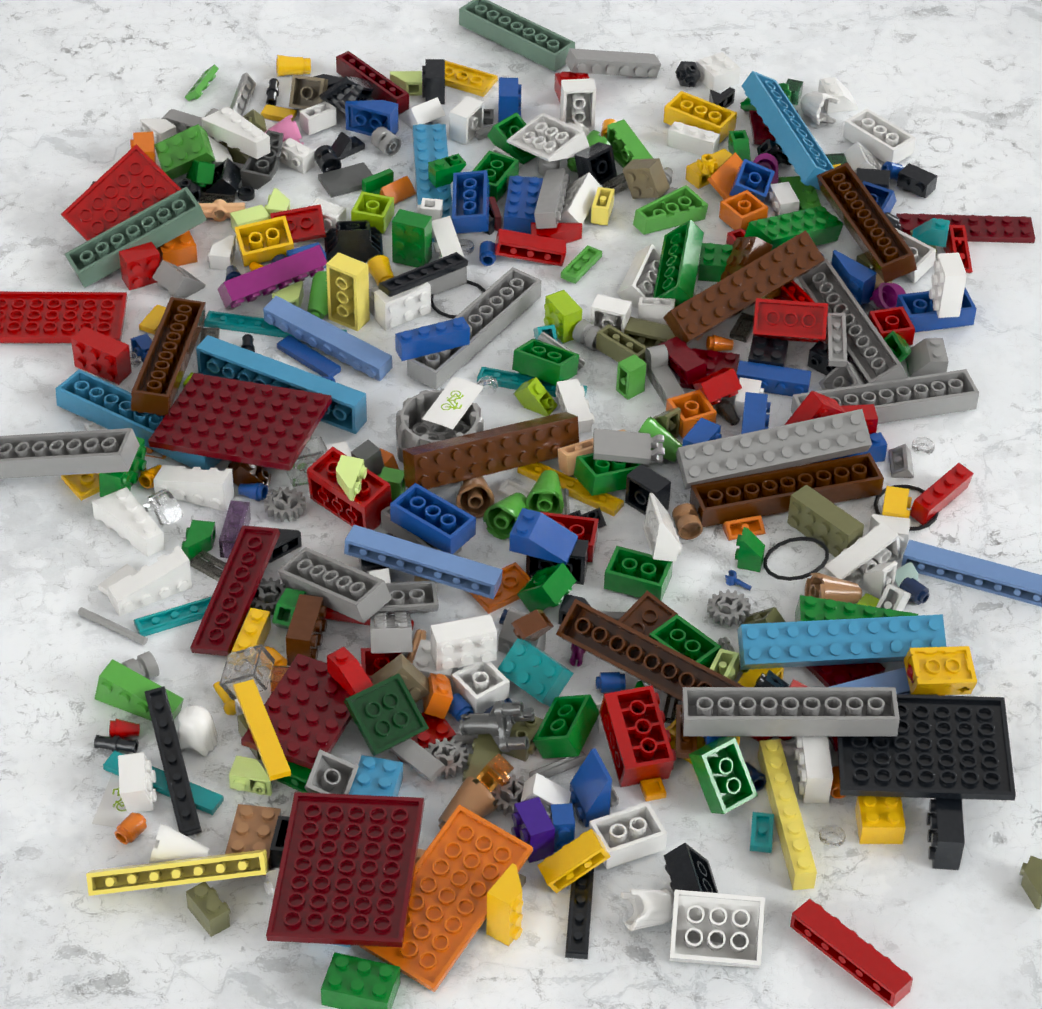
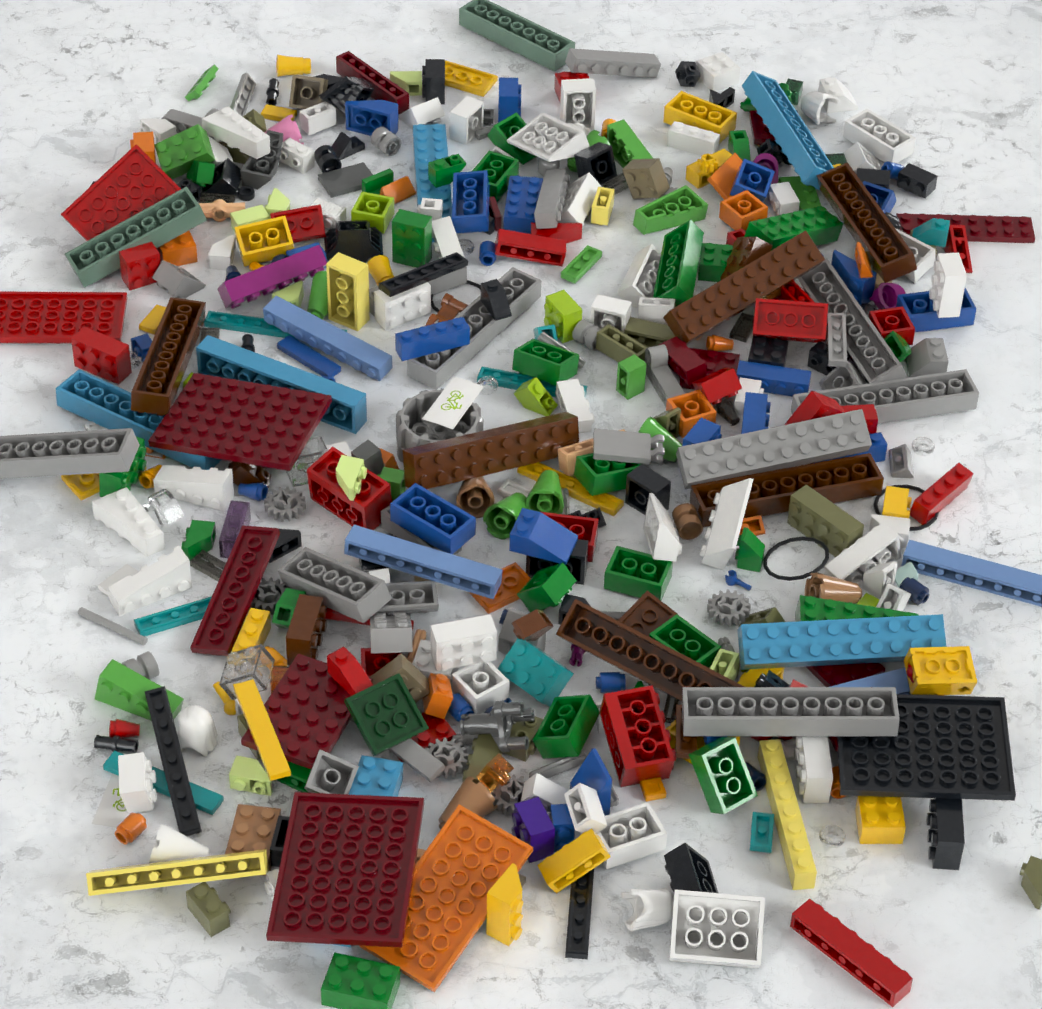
(448, 311): none -> dark orange flag
(495, 299): none -> black slope
(585, 809): none -> white brick
(725, 524): none -> white slope
(862, 262): none -> orange slope

